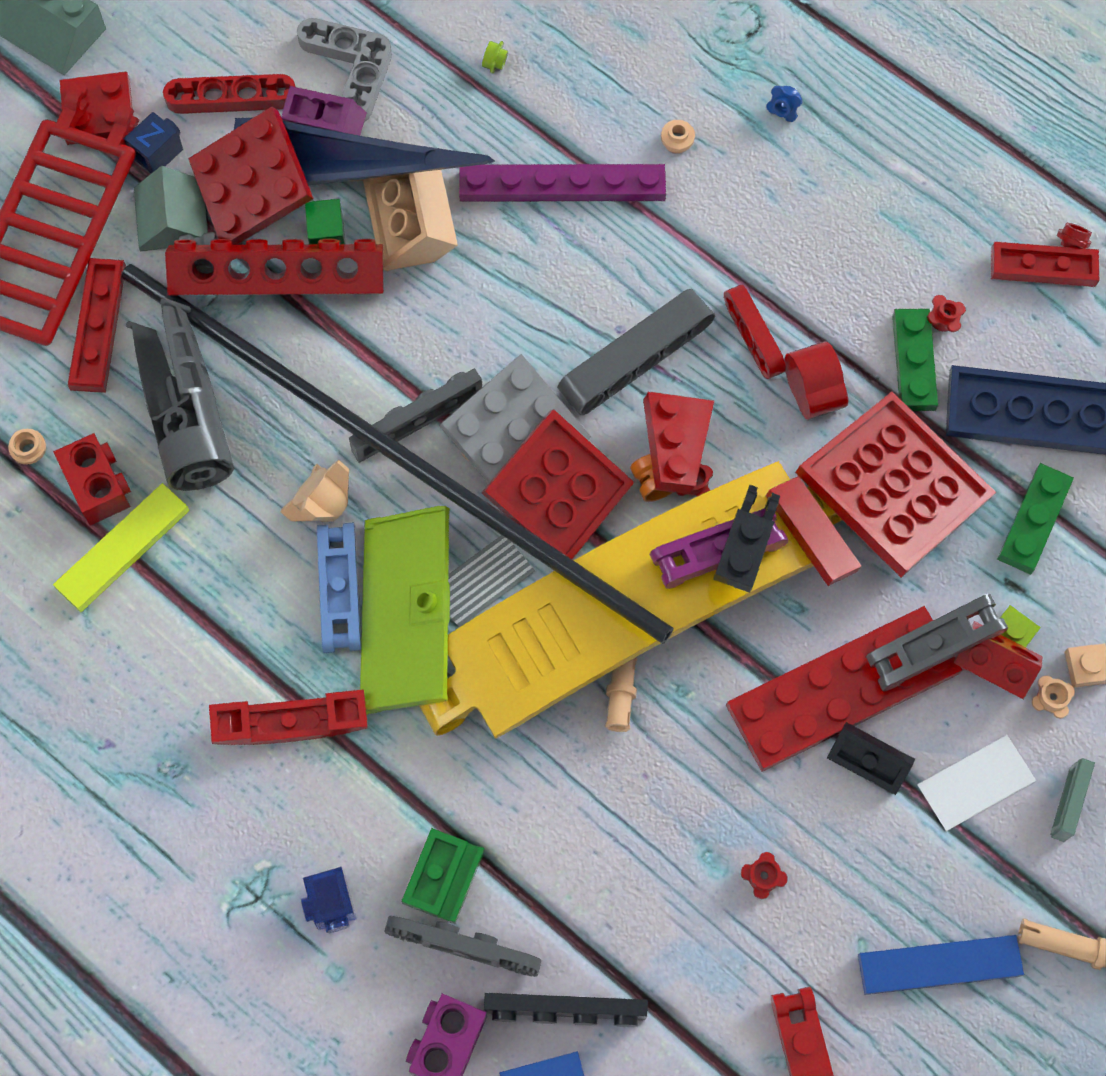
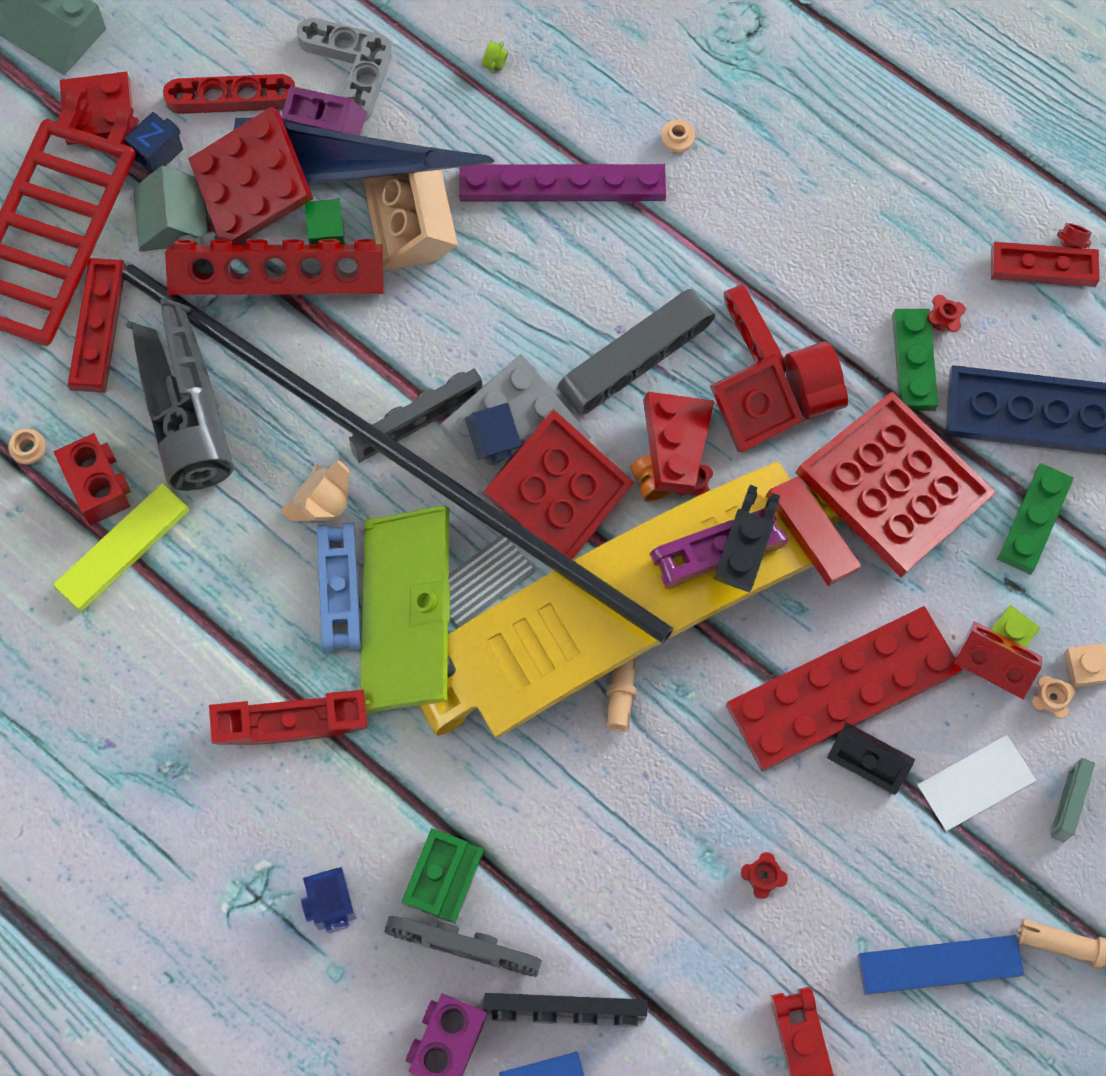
(493, 433): none -> dark blue brick
(757, 403): none -> red plate
(784, 102): blue plate -> none
(936, 642): dark grey plate -> none

